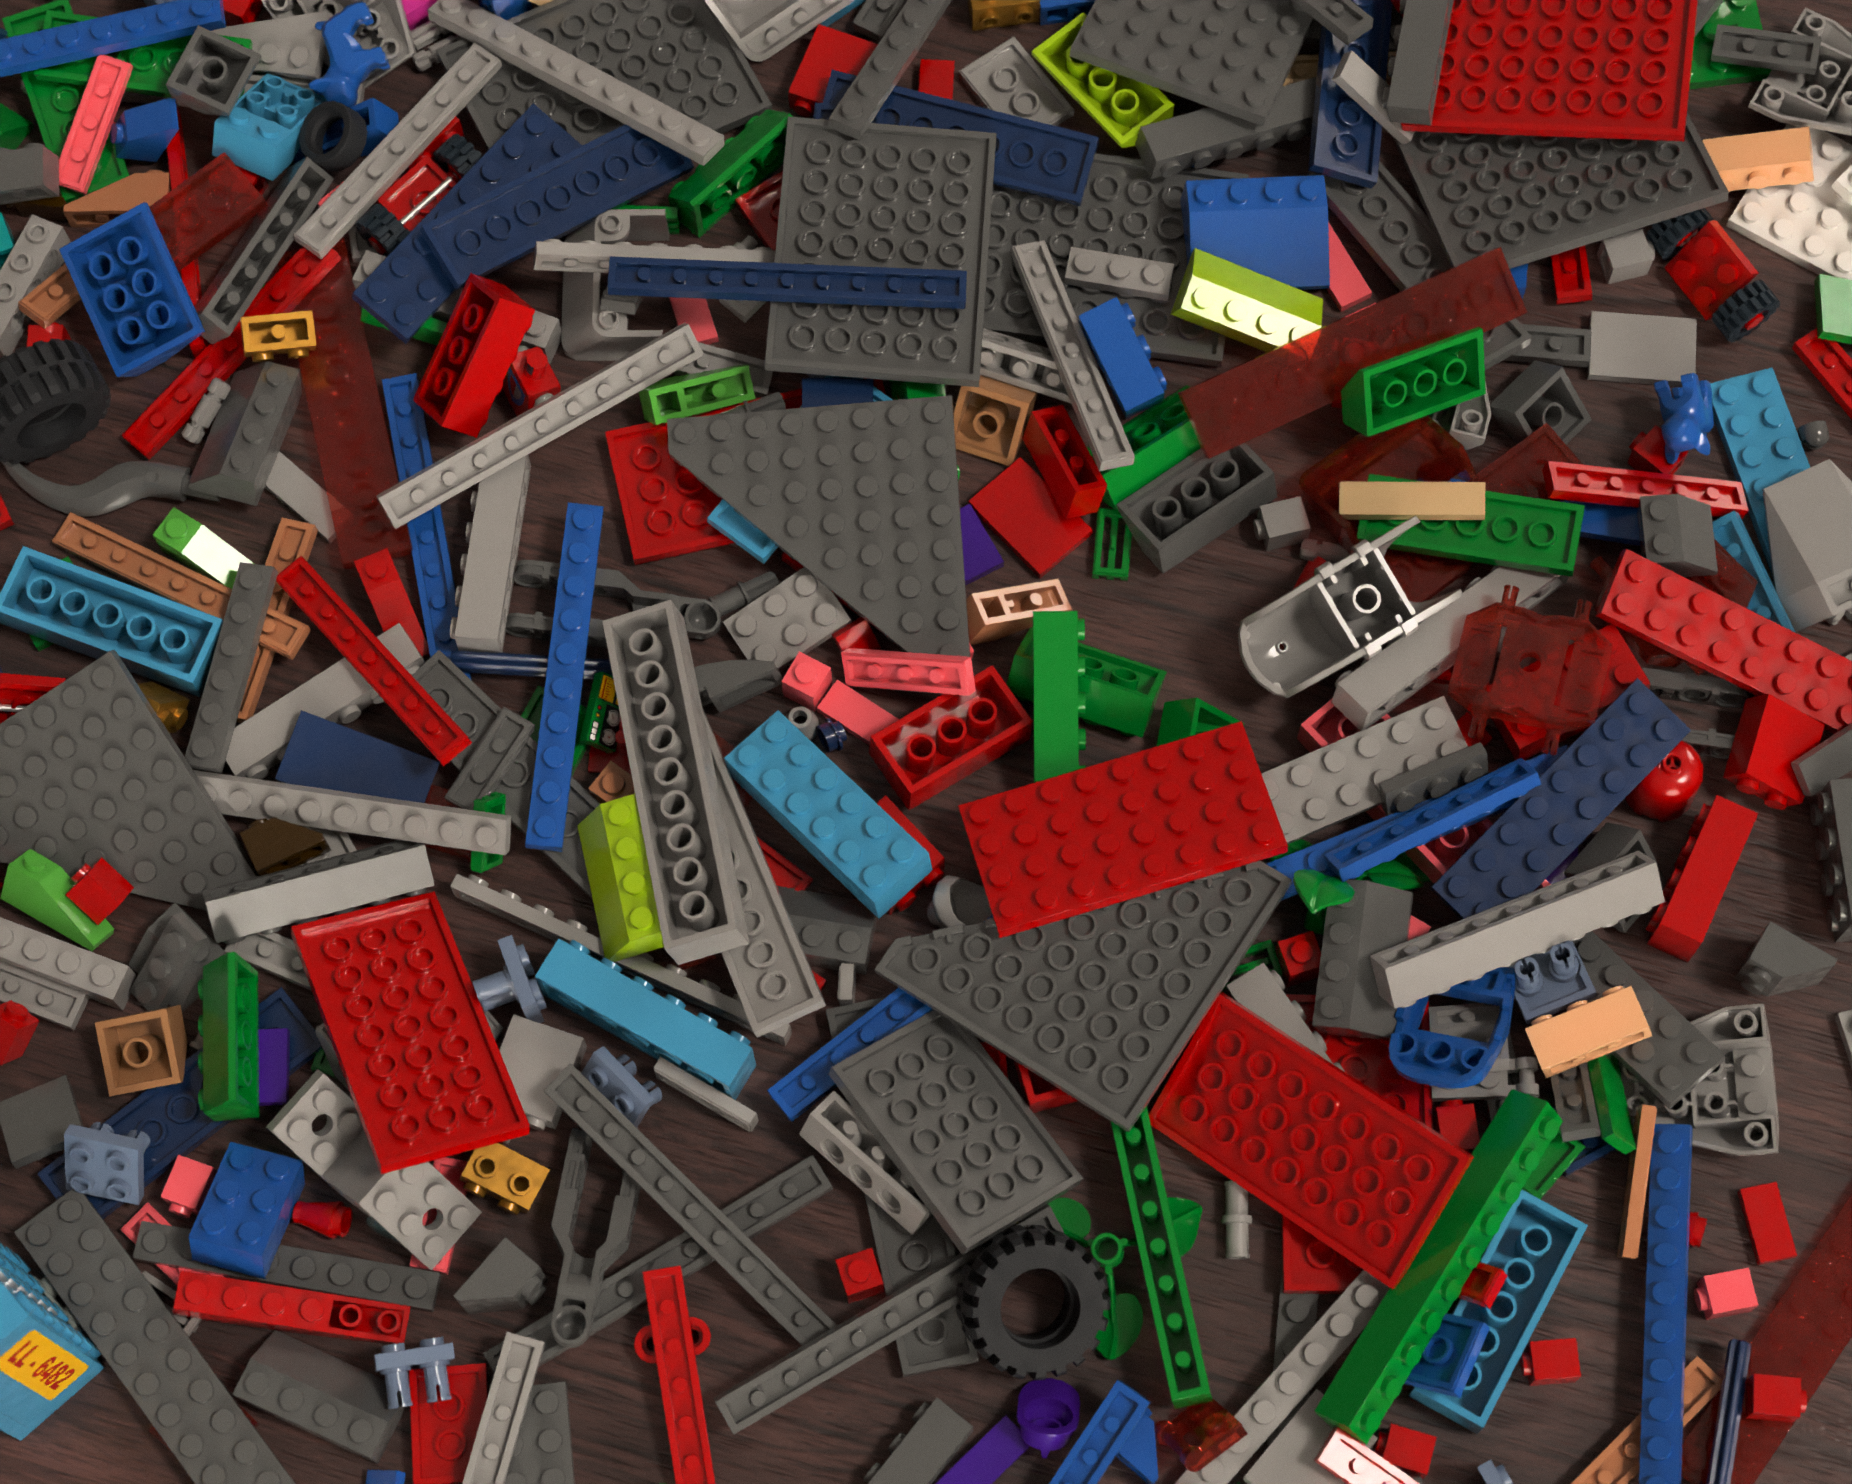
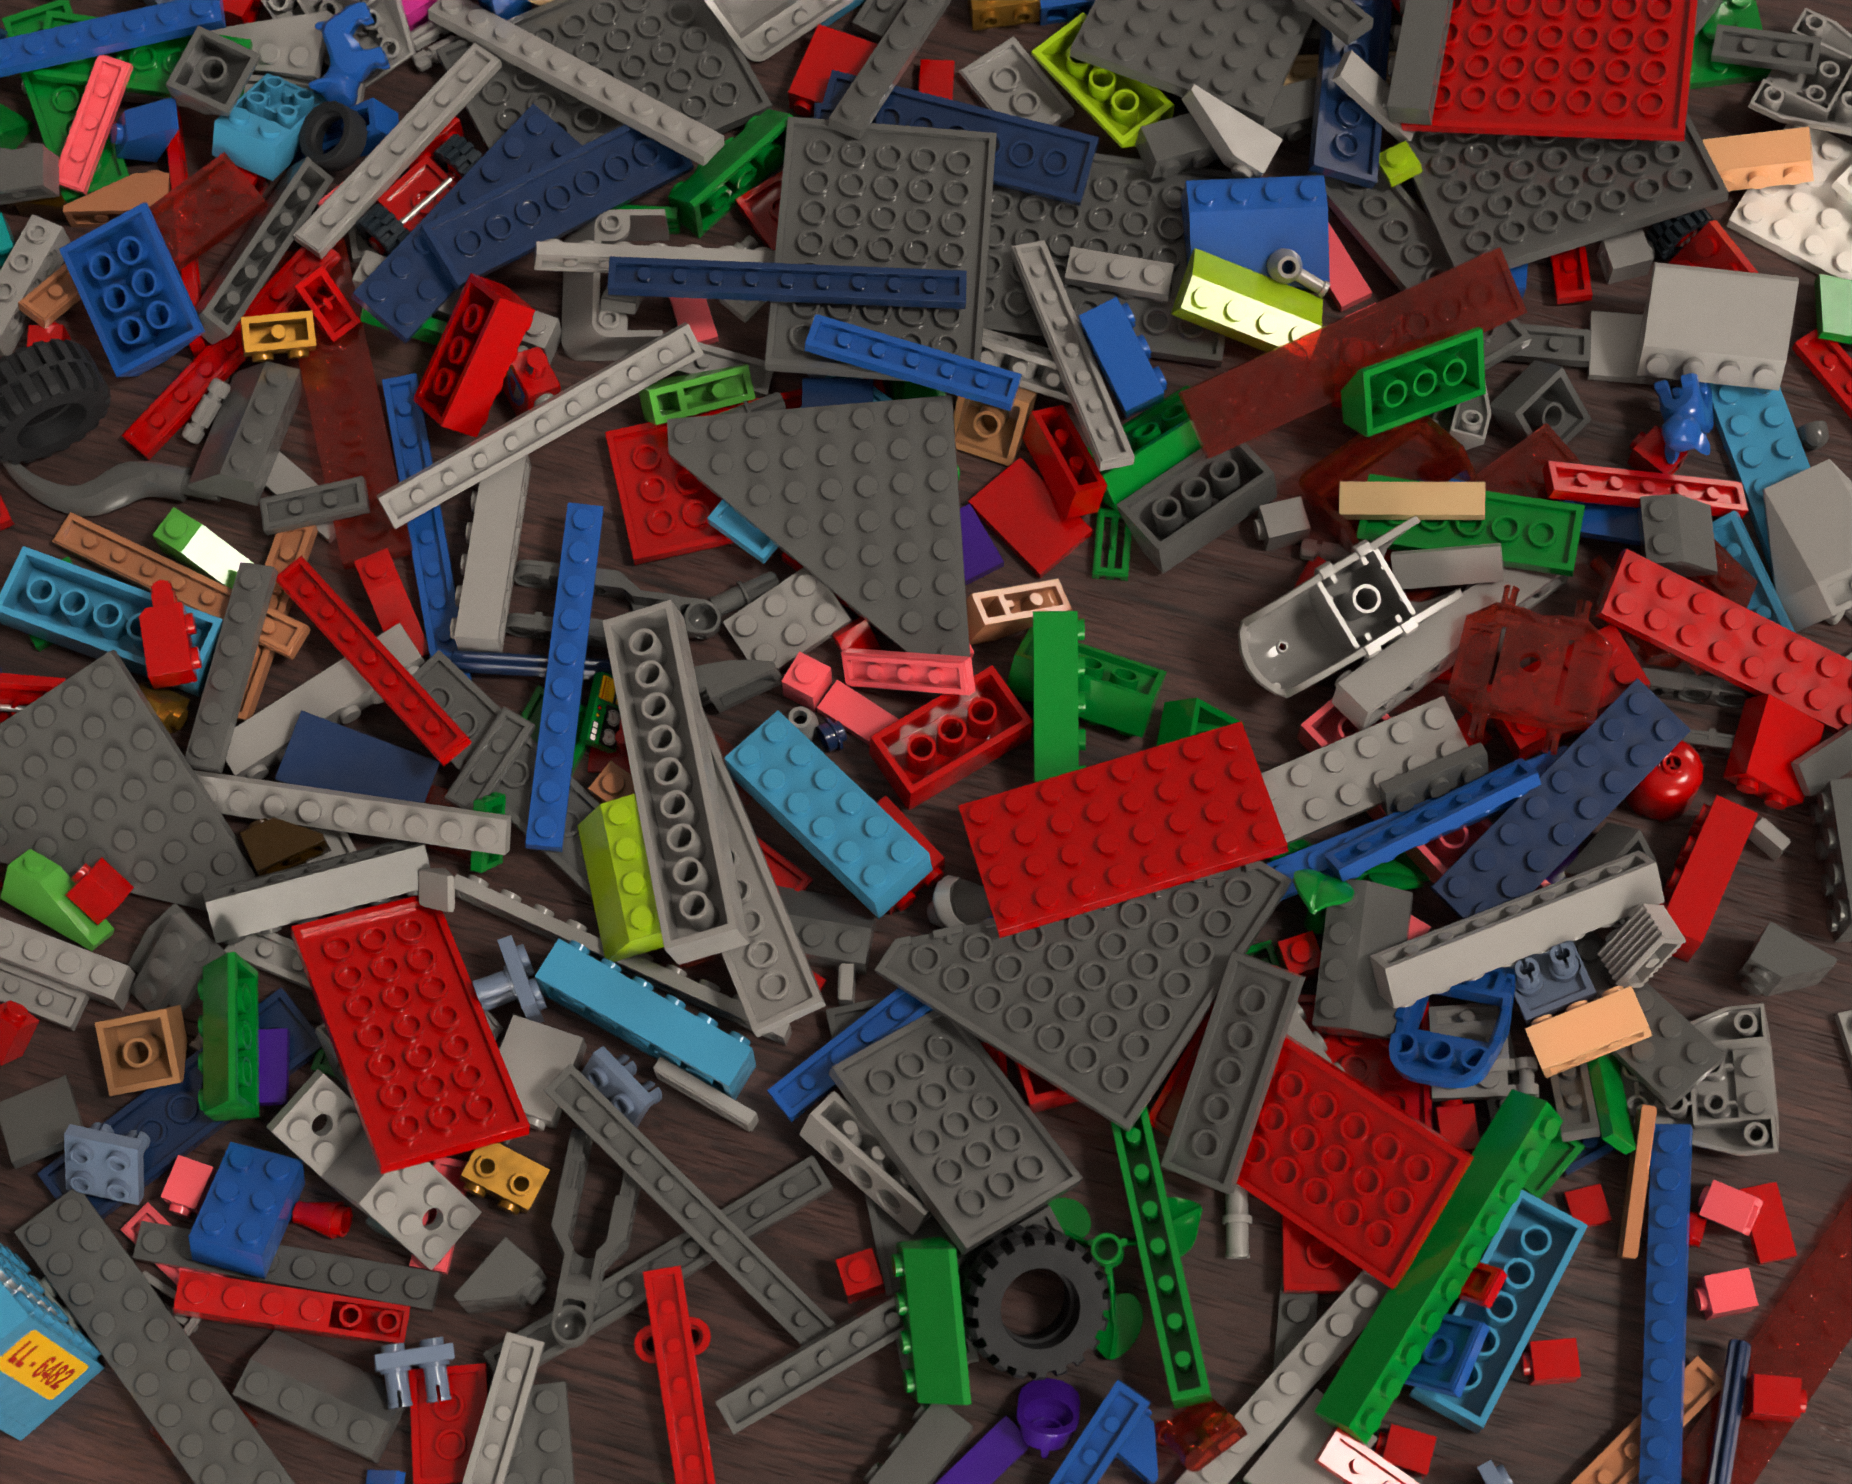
(167, 639): none -> red hinge
(314, 505): none -> dark grey tile
(329, 306): none -> red slope
(437, 889): none -> light grey slope
(913, 362): none -> blue plate
(931, 1321): none -> green slope
(1232, 1071): none -> dark grey plate
(1234, 137): none -> light grey slope
(1298, 274): none -> light grey bar
(1399, 164): none -> lime plate
(1448, 566): none -> light grey tile
(1588, 1205): none -> red tile
(1641, 945): none -> light grey brick
(1716, 325): none -> light grey slope
(1729, 1207): none -> coral brick
(1769, 839): none -> light grey tile

